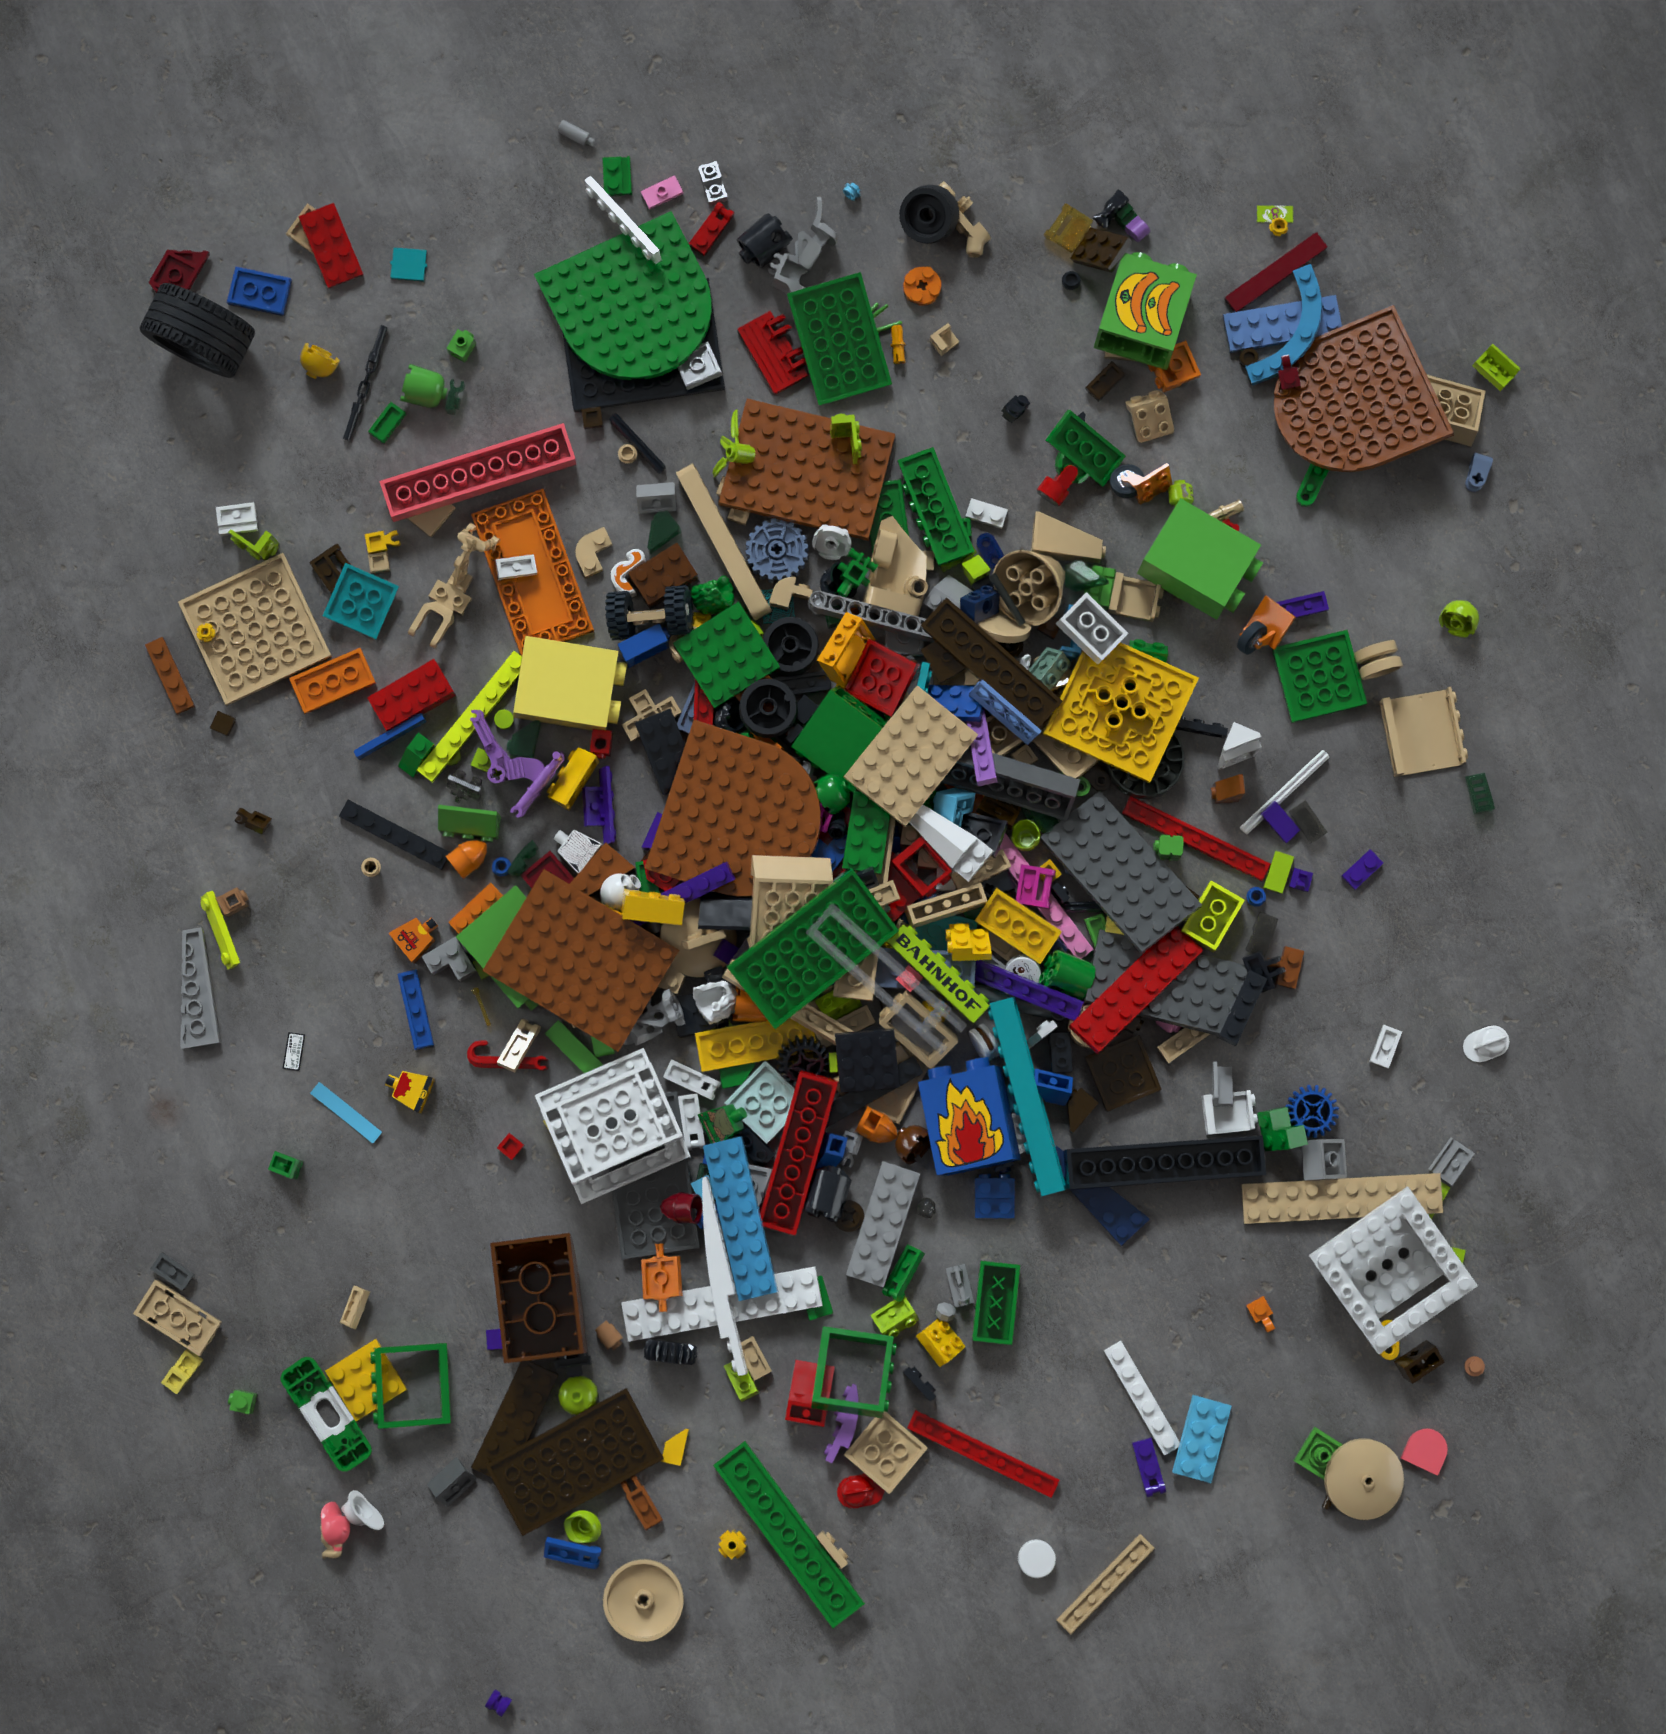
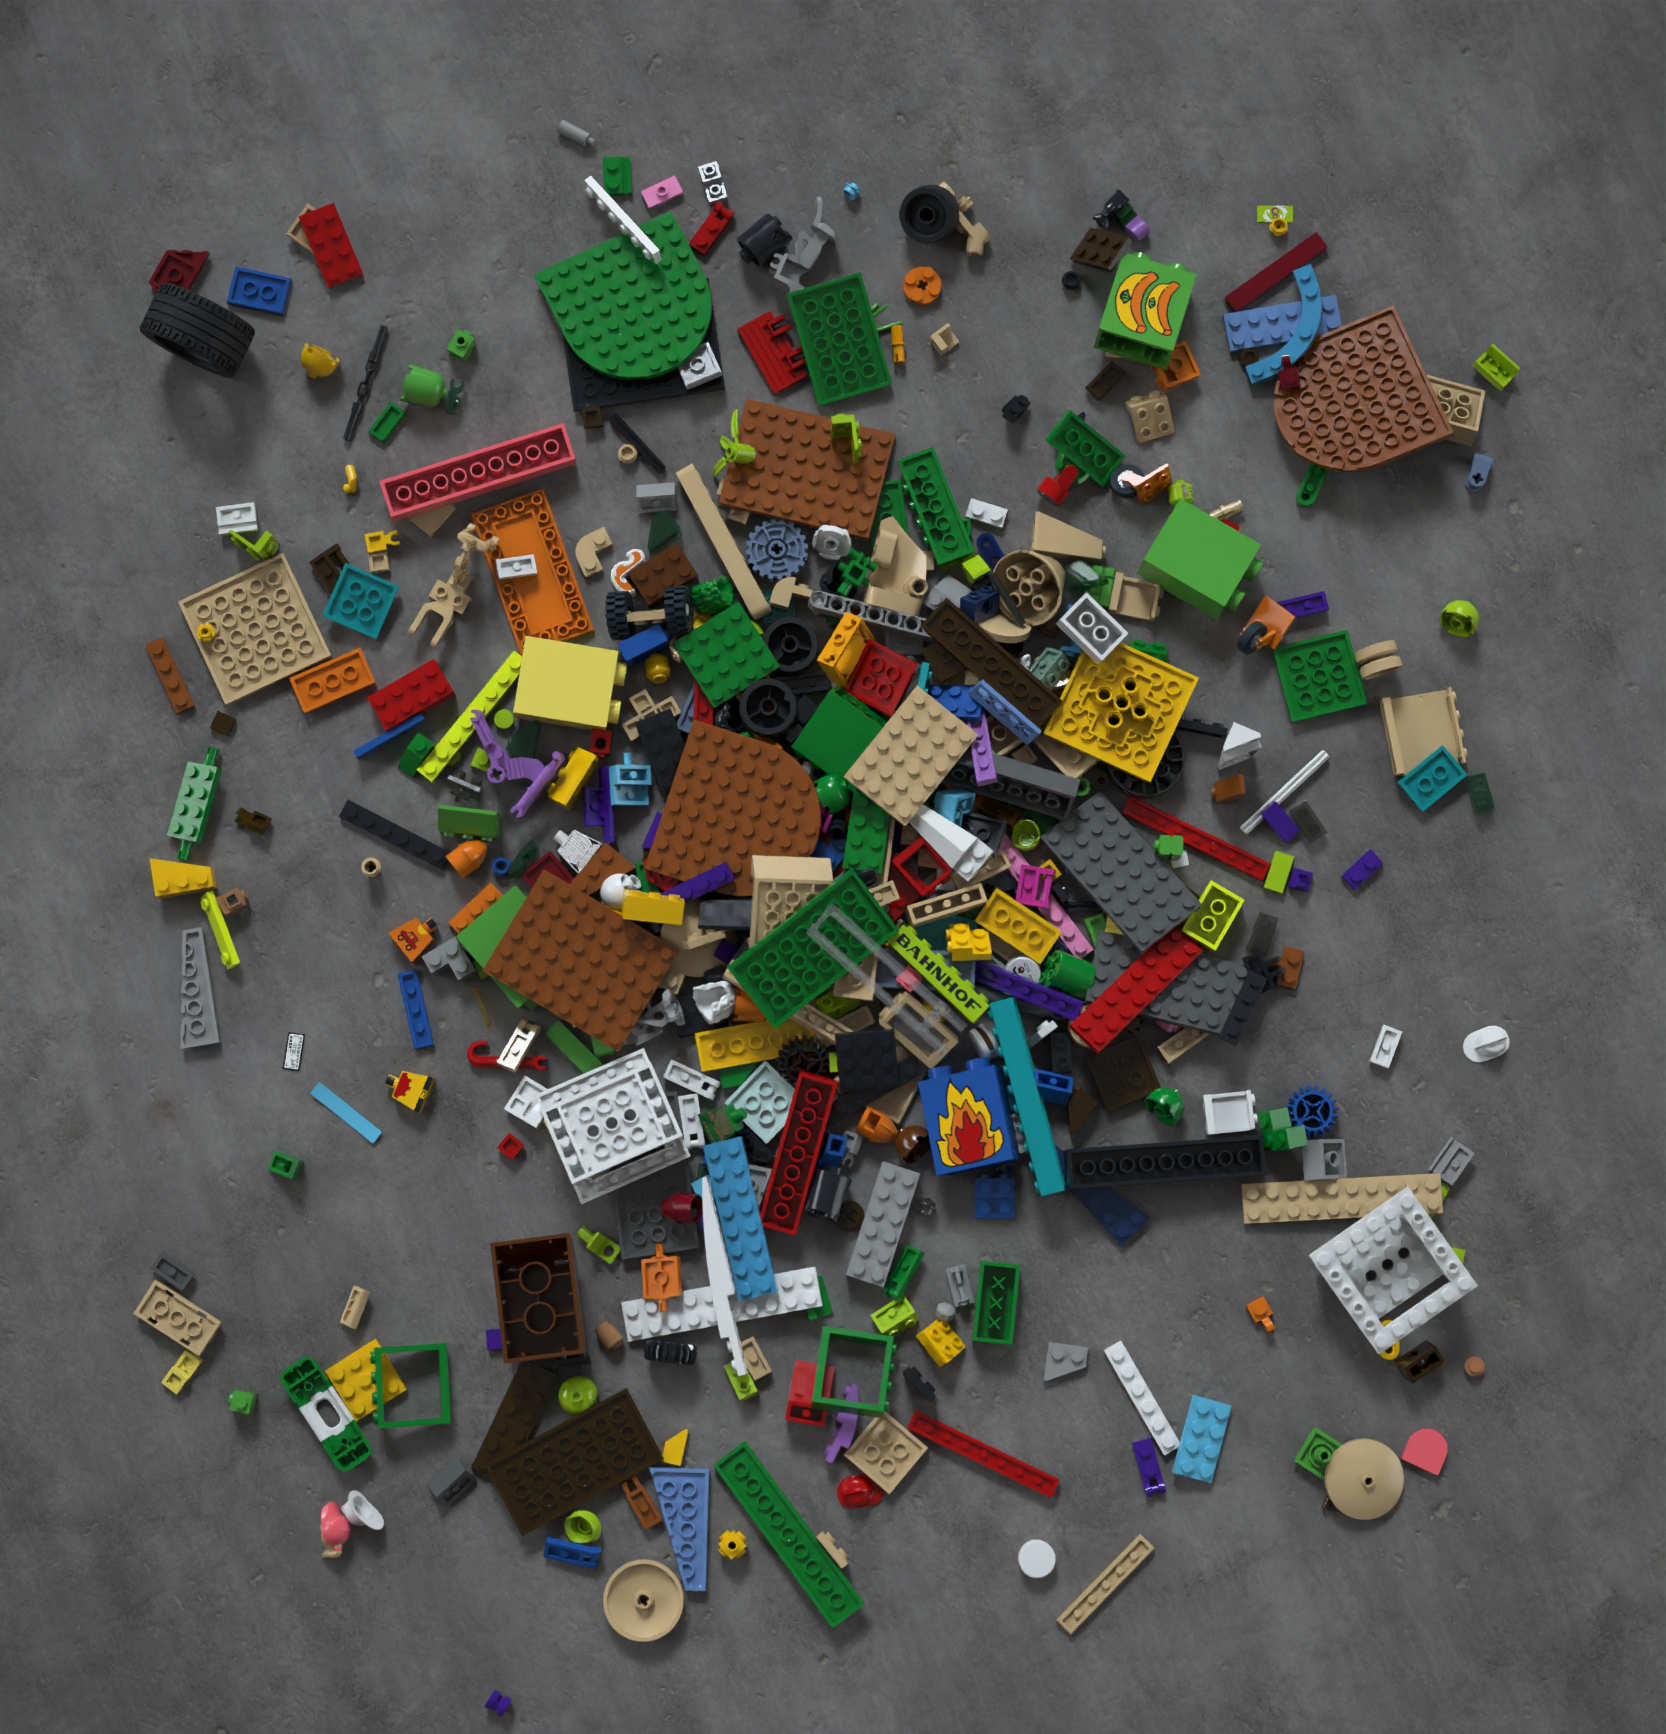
(180, 879): none -> yellow wedge
(194, 802): none -> plate
(352, 479): none -> yellow arm
(408, 264): teal piece -> none
(524, 1103): none -> white plate
(597, 1243): none -> lime bracket
(629, 783): none -> medium azure plate
(657, 668): none -> yellow head
(684, 1505): none -> medium blue wing
(1064, 1359): none -> light grey wing
(1074, 230): clear yellow plate -> none
(1166, 1104): none -> green cylinder
(1183, 861): none -> white sticker
(1222, 1085): light grey panel -> none
(1256, 890): blue plate -> none
(1432, 778): none -> teal plate

